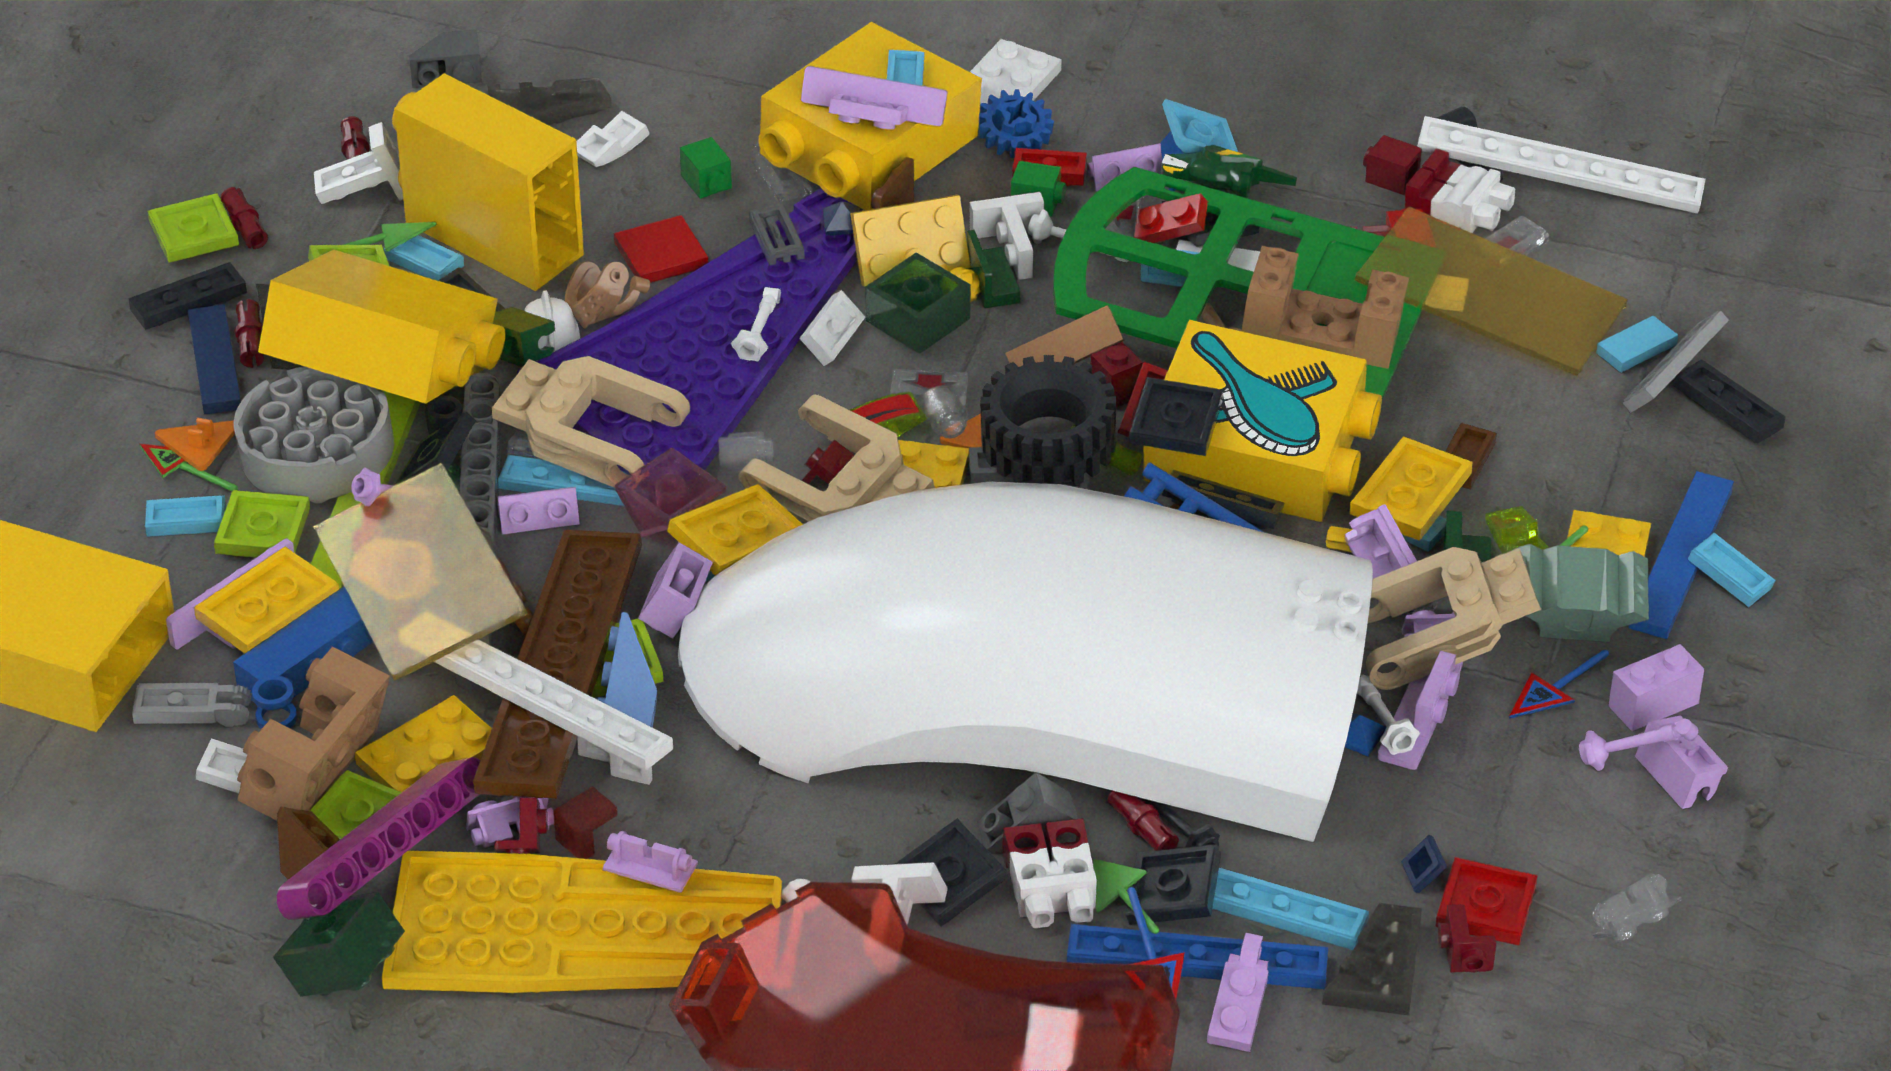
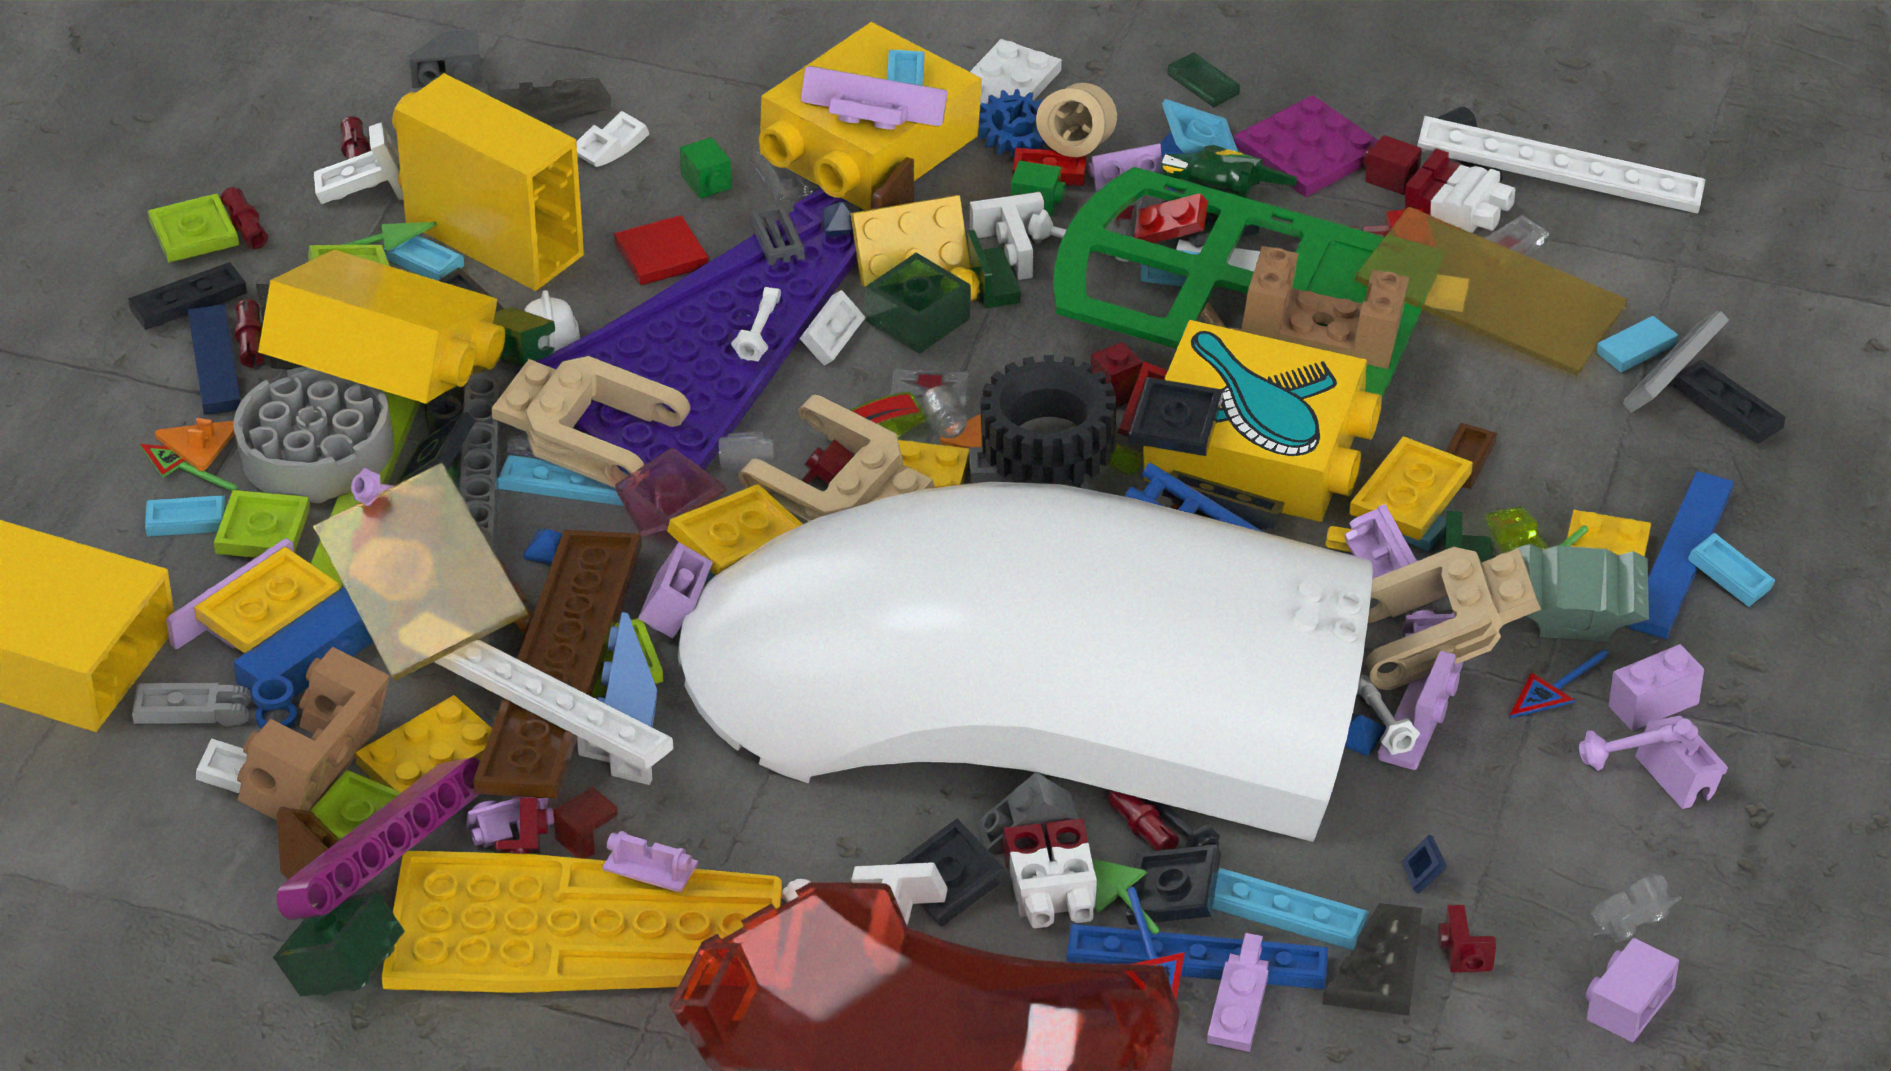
(538, 510): lavender hinge -> none
(543, 546): none -> blue slope
(596, 293): medium nougat helmet -> none
(1073, 340): medium nougat tile -> none
(1076, 119): none -> tan hat
(1203, 79): none -> clear green tile
(1307, 143): none -> magenta plate
(1493, 897): red tile -> none
(1631, 989): none -> lavender brick

